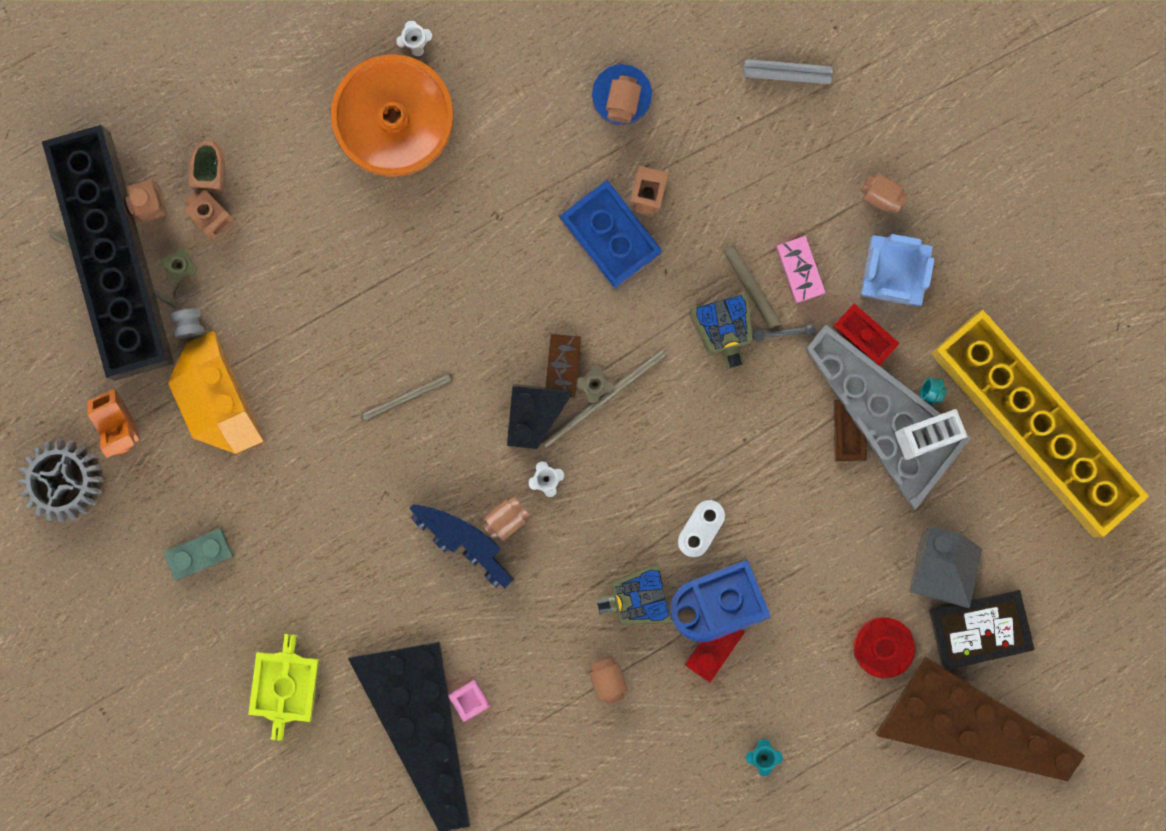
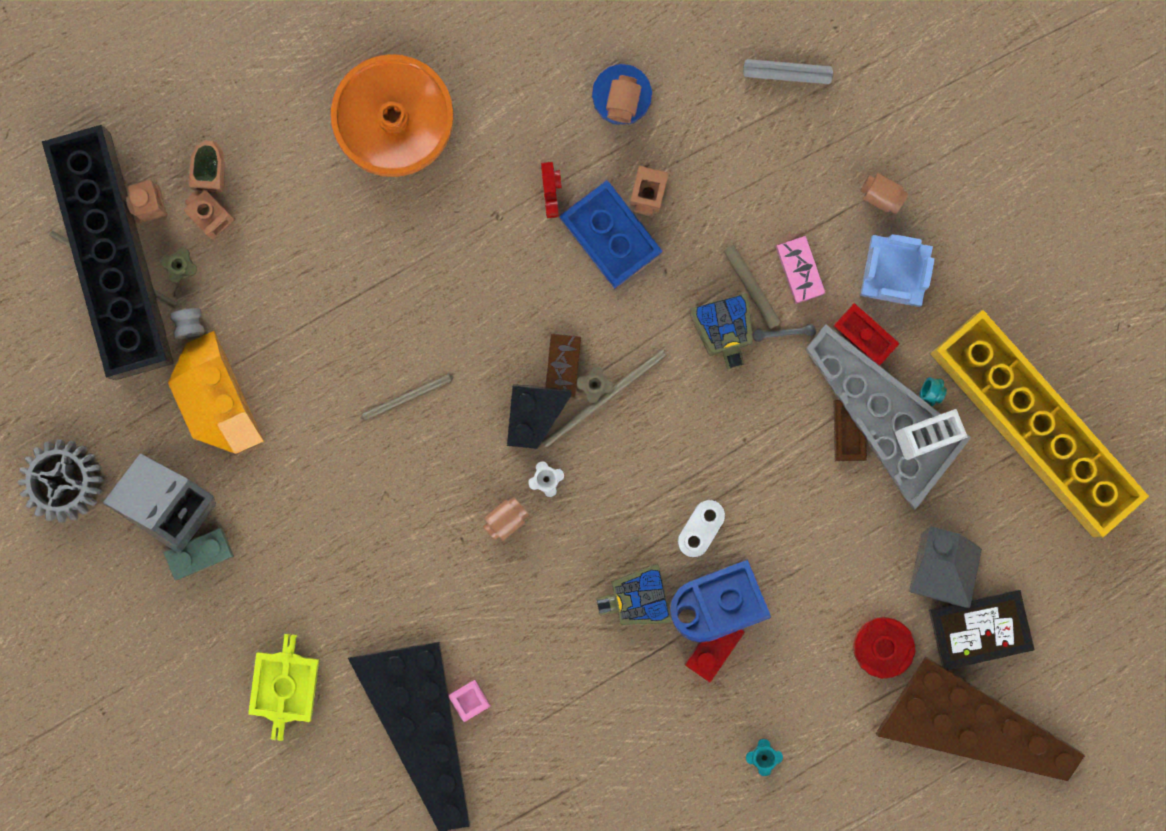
(112, 423): orange brick -> none
(161, 502): none -> slope
(412, 29): white plate -> none
(455, 532): dark blue slope -> none
(551, 182): none -> red plate
(608, 680): nougat brick -> none

